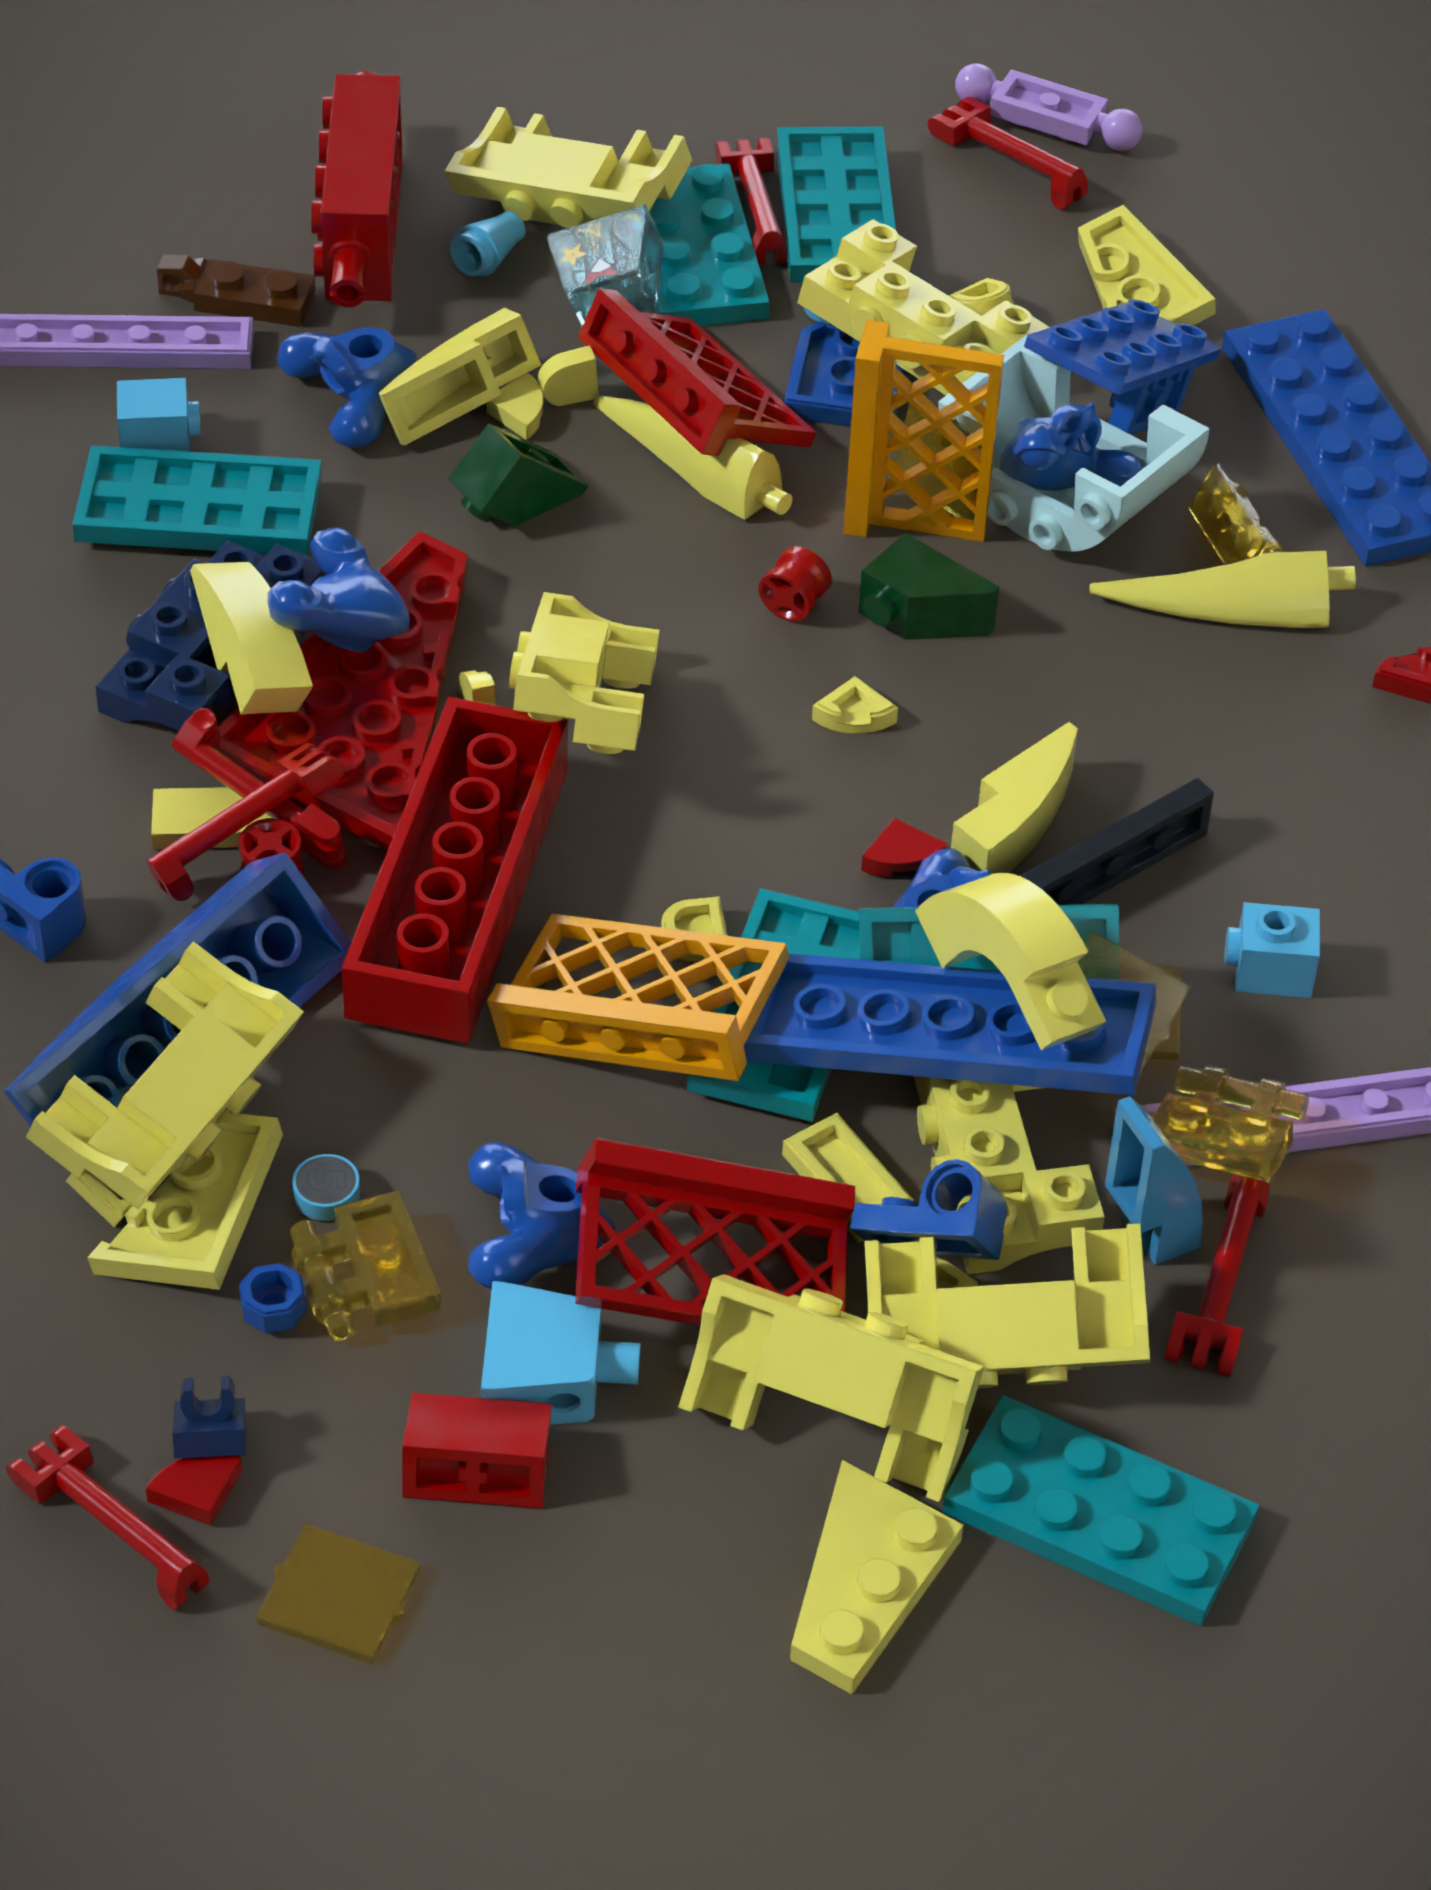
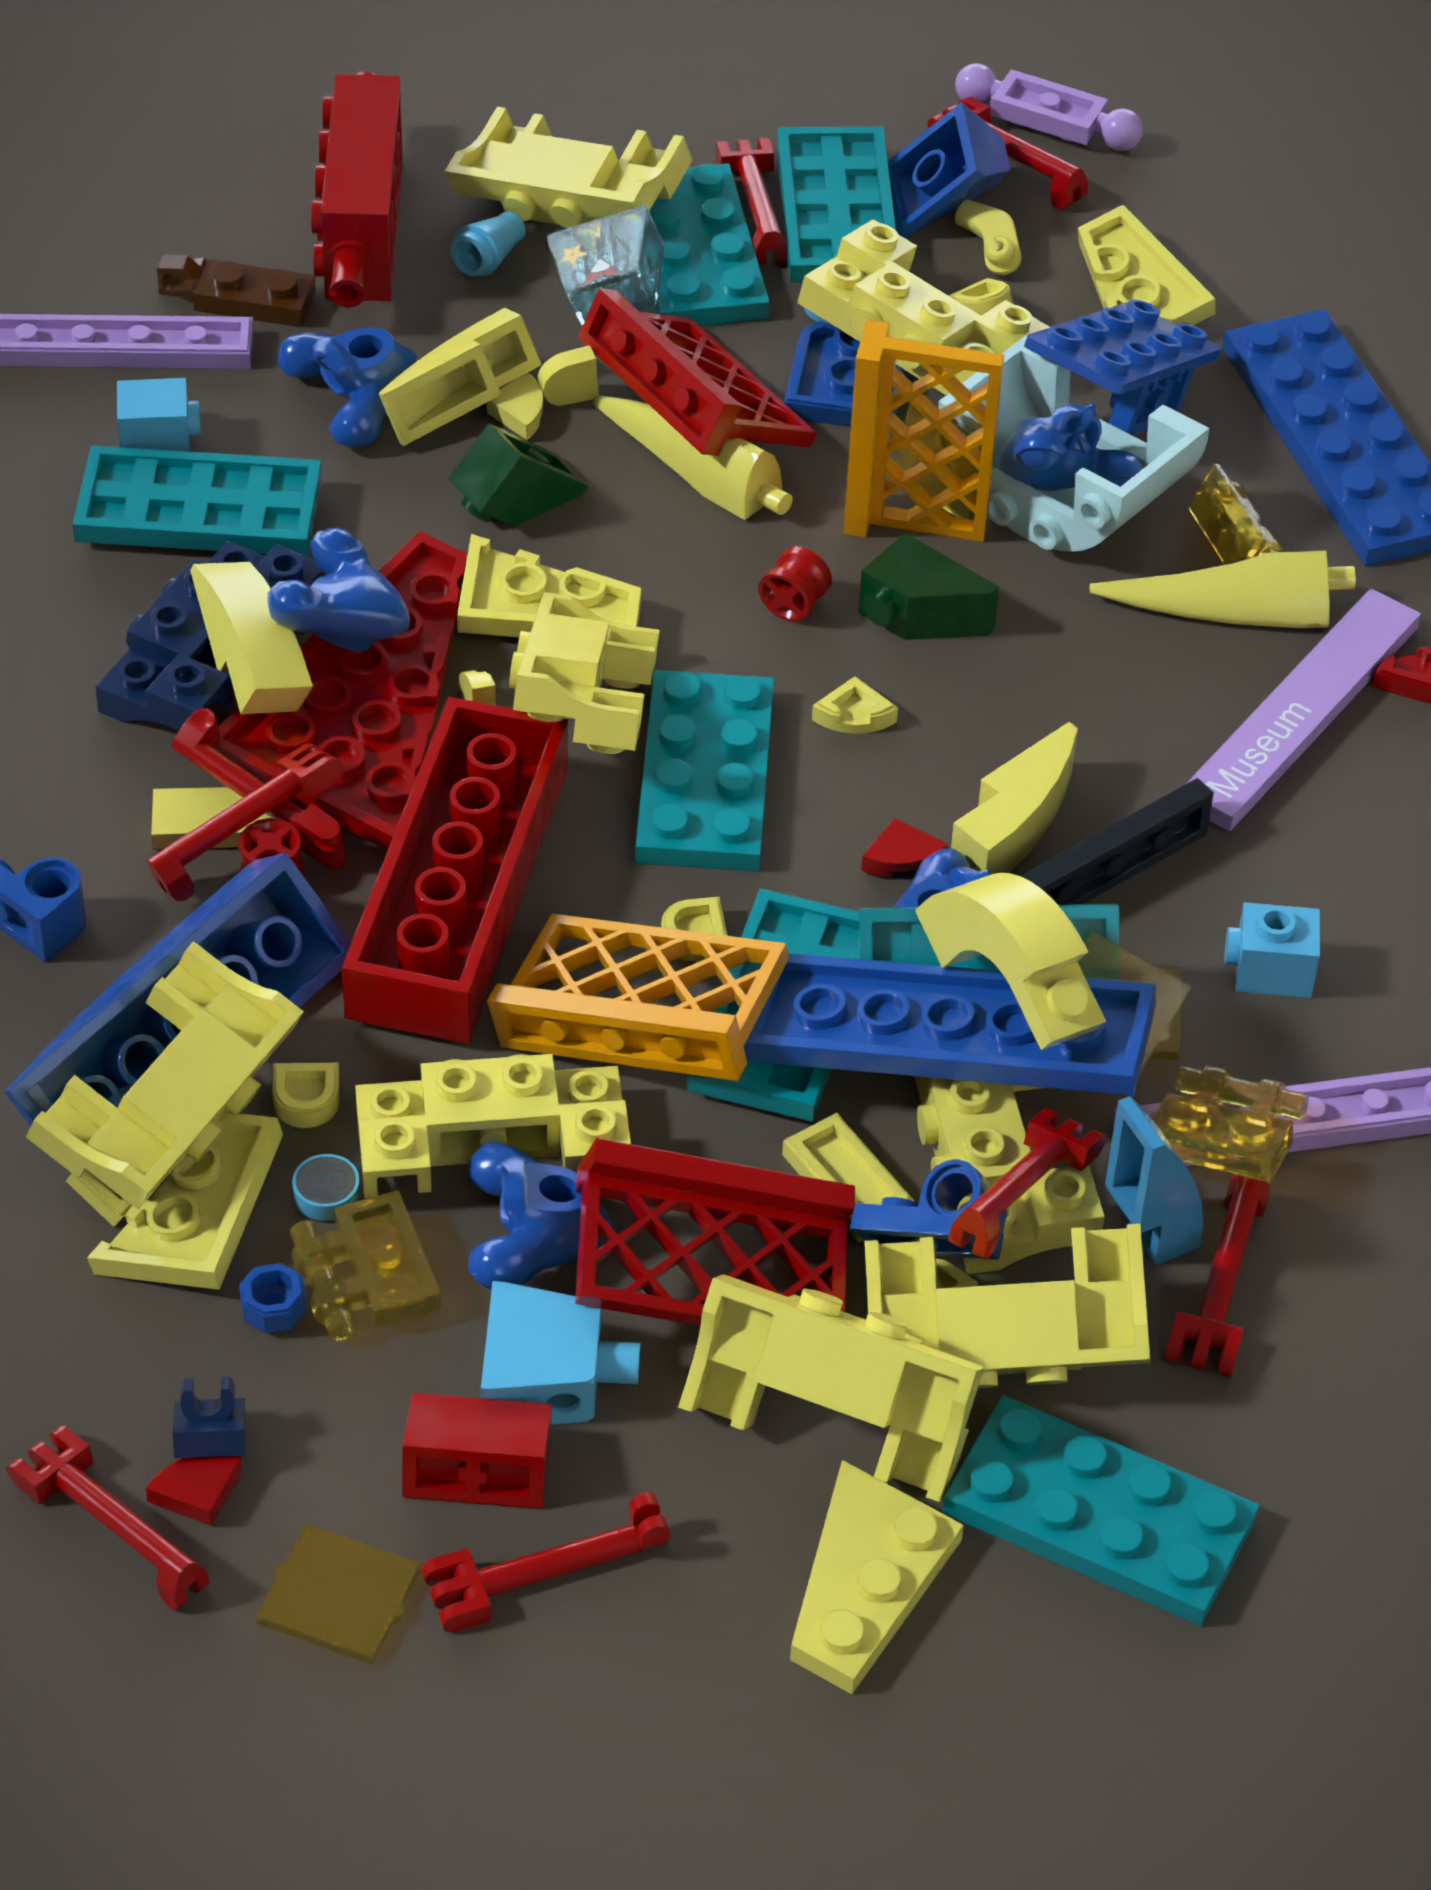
(305, 1093): none -> light yellow tile
(464, 1590): none -> red hinge
(485, 1101): none -> light yellow bracket
(505, 592): none -> light yellow wing
(705, 771): none -> teal plate
(944, 168): none -> blue slope
(998, 233): none -> light yellow arm
(1049, 1148): none -> red hinge
(1304, 705): none -> lavender tile

